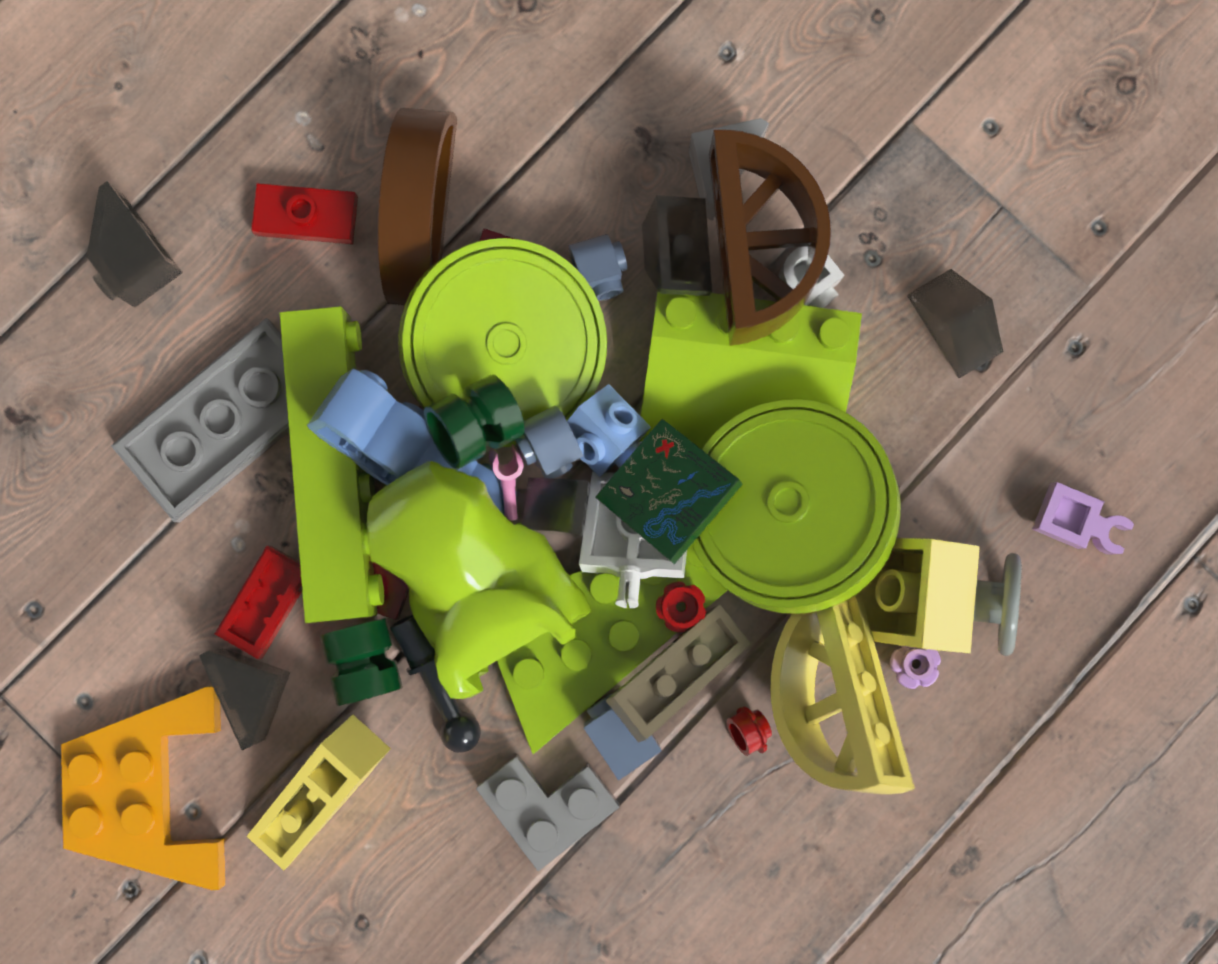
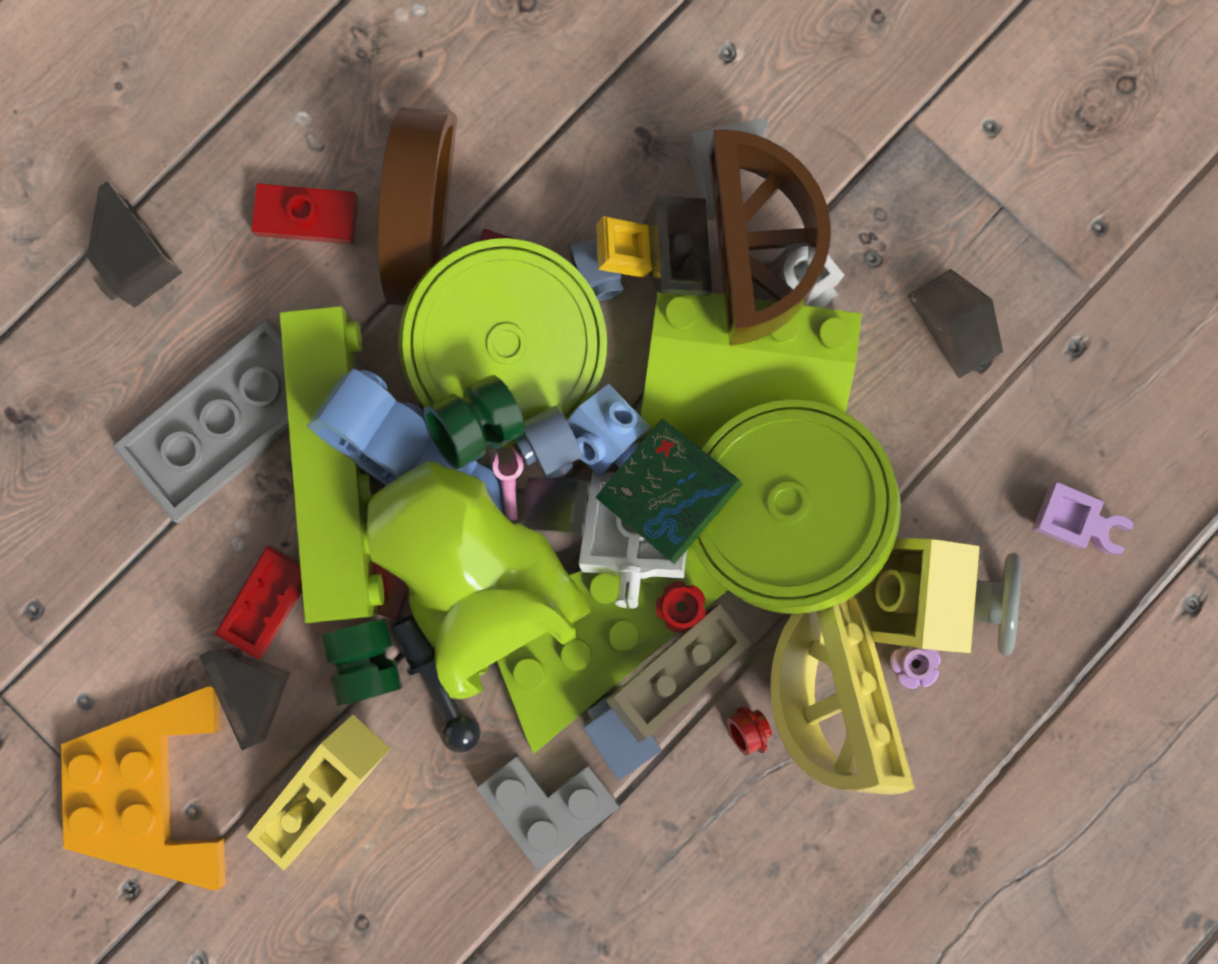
(623, 247): none -> yellow tile

